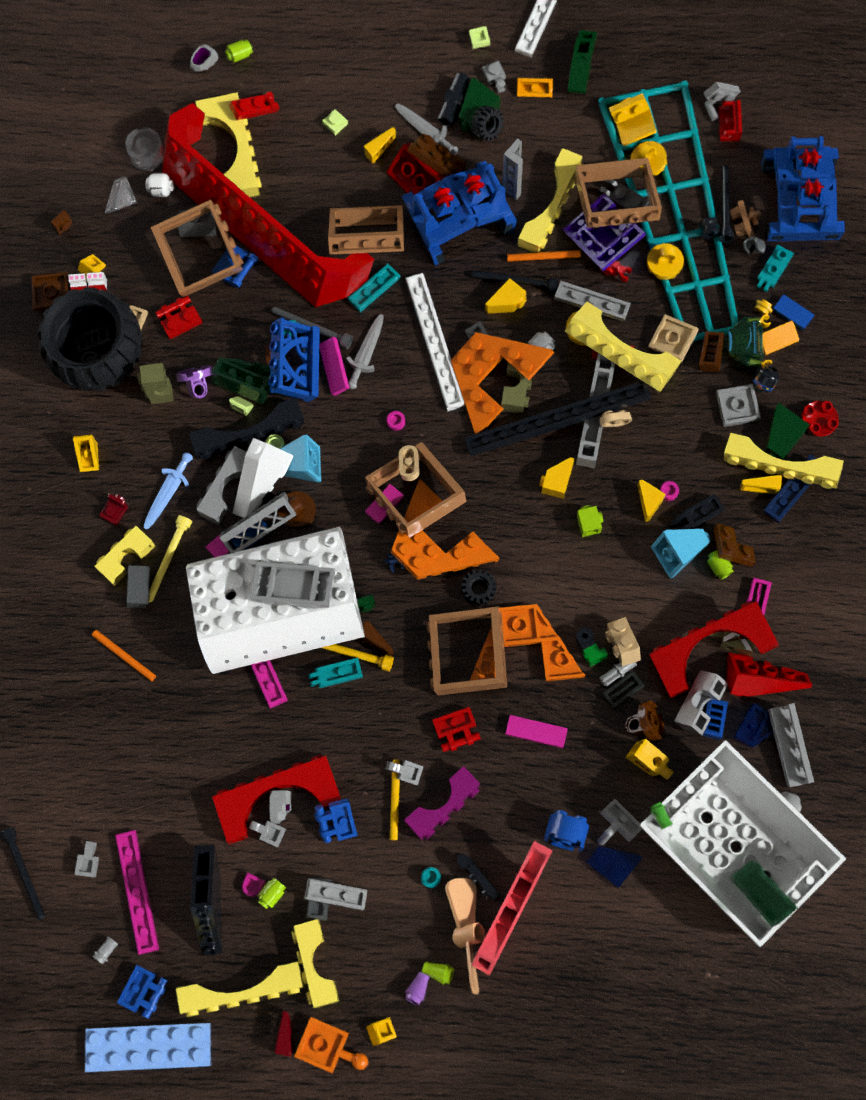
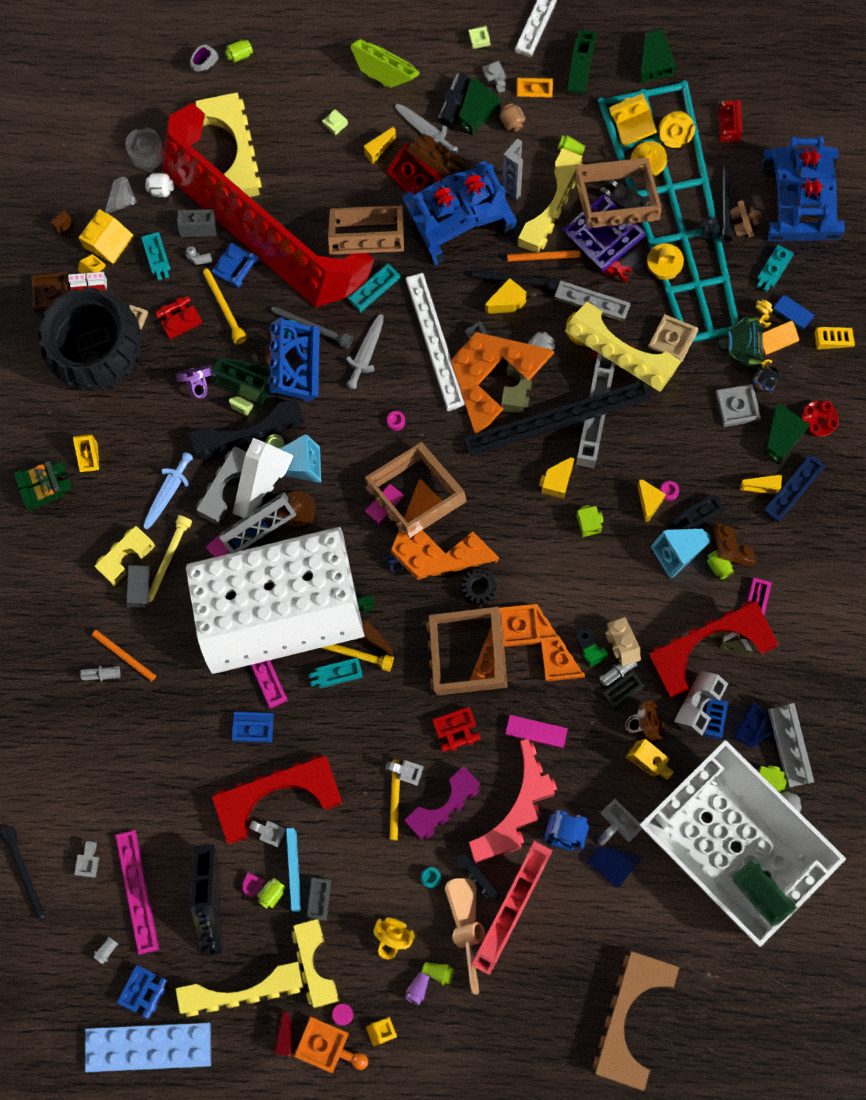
(42, 484): none -> dark green hips
(101, 673): none -> light grey axle
(105, 237): none -> yellow slope
(114, 509): dark red bracket -> none
(155, 383): olive arch -> none
(156, 255): none -> teal hinge
(180, 219): medium nougat window -> none
(196, 258): none -> light grey arm
(238, 335): none -> yellow piece
(252, 727): none -> blue plate
(254, 106): red plate -> none
(279, 805): light grey rock -> none
(292, 585): light grey slope -> none
(293, 870): none -> medium azure tile
(334, 366): dark pink tile -> none
(335, 894): light grey tile -> none
(342, 819): blue plate -> none
(342, 1014): none -> dark pink tile
(382, 64): none -> lime wedge
(393, 934): none -> yellow tile
(409, 464): tan plate -> none
(479, 123): black tyre -> none
(512, 117): none -> medium nougat head
(534, 788): none -> coral arch
(571, 145): none -> lime cone
(615, 1059): none -> medium nougat arch
(616, 419): tan plate -> none
(657, 58): none -> dark green slope
(661, 815): bright green pin -> none
(676, 129): none -> yellow tile
(711, 363): reddish brown slope -> none
(719, 92): light grey plate -> none
(754, 678): red wedge -> none
(759, 245): dark grey arm -> none
(774, 777): none -> lime brick
(820, 471): light yellow arch -> none
(822, 344): none -> yellow slope

